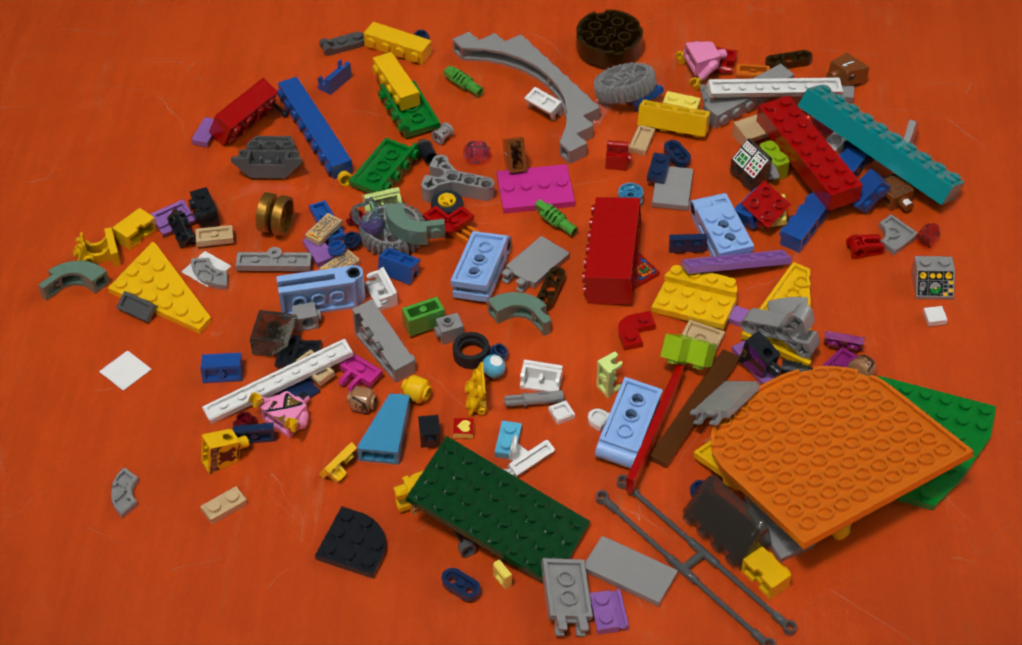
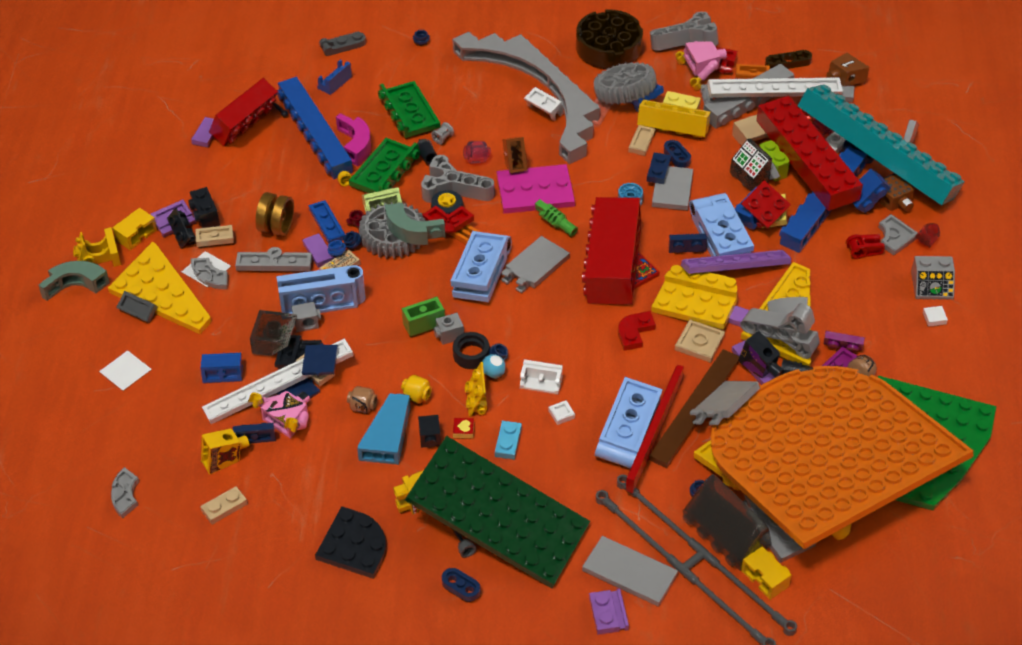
(244, 418): dark red plate -> none
(268, 157): dark grey wedge -> none
(319, 359): none -> dark blue piece
(323, 229): tan tile -> none
(334, 469): yellow hinge -> none
(360, 145): none -> dark pink arch
(360, 370): dark pink hinge -> none
(375, 224): clear light blue piece -> none
(381, 289): white hinge -> none
(382, 341): light grey wedge -> none
(396, 81): yellow brick -> none
(398, 42): yellow brick -> none
(399, 265): blue hinge -> none
(463, 81): bright green hinge -> none
(502, 574): light yellow tile -> none
(520, 305): sand green arch -> none
(524, 459): white piece -> none
(534, 398): light grey axle -> none
(550, 282): dark brown beam -> none
(567, 594): light grey tile -> none
(597, 418): white tile -> none
(607, 374): yellowish green hinge -> none
(617, 155): red brick -> none
(684, 349): lime brick -> none
(695, 29): none -> light grey beam

